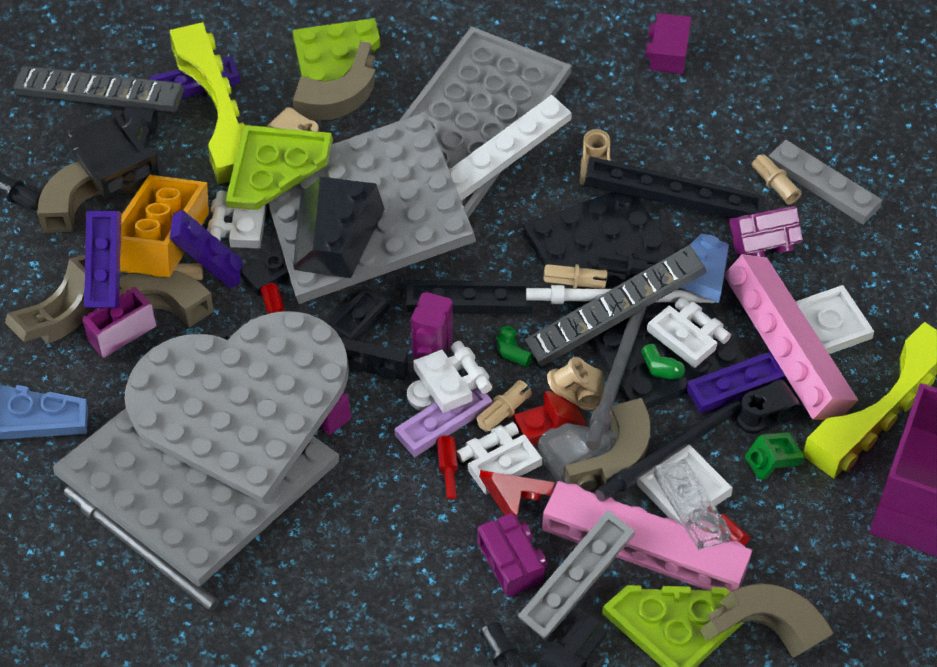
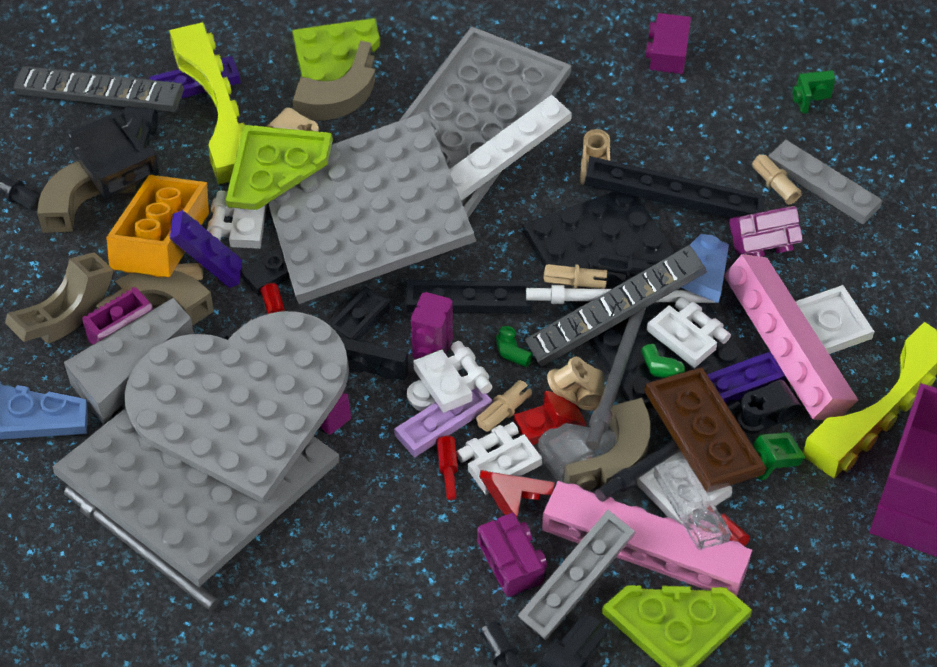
(102, 259): dark purple plate -> none
(104, 368): none -> light grey wedge
(335, 225): black wedge -> none
(704, 429): none -> reddish brown tile
(779, 608): dark tan arch -> none
(813, 87): none -> green bracket

